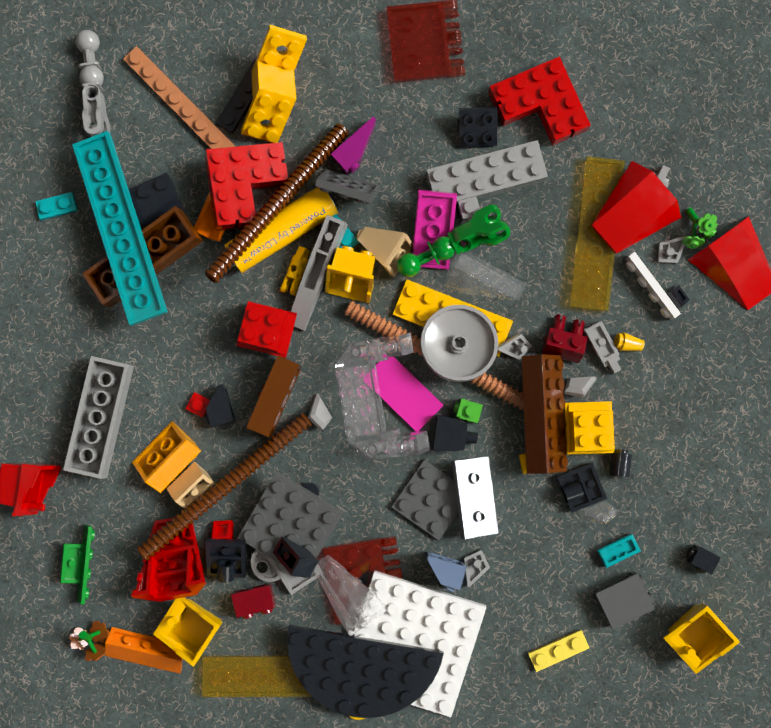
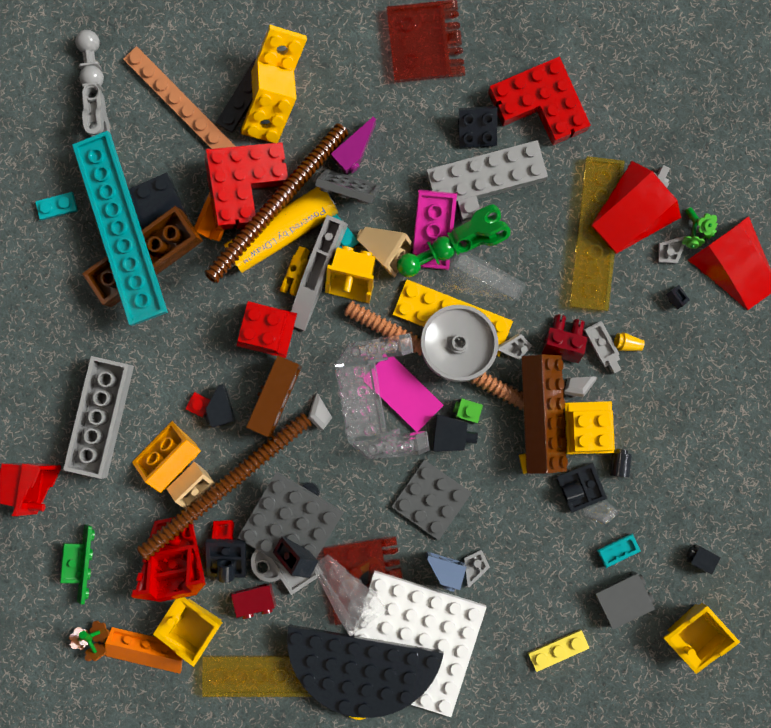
(475, 497): plate -> none
(656, 293): white plate -> none

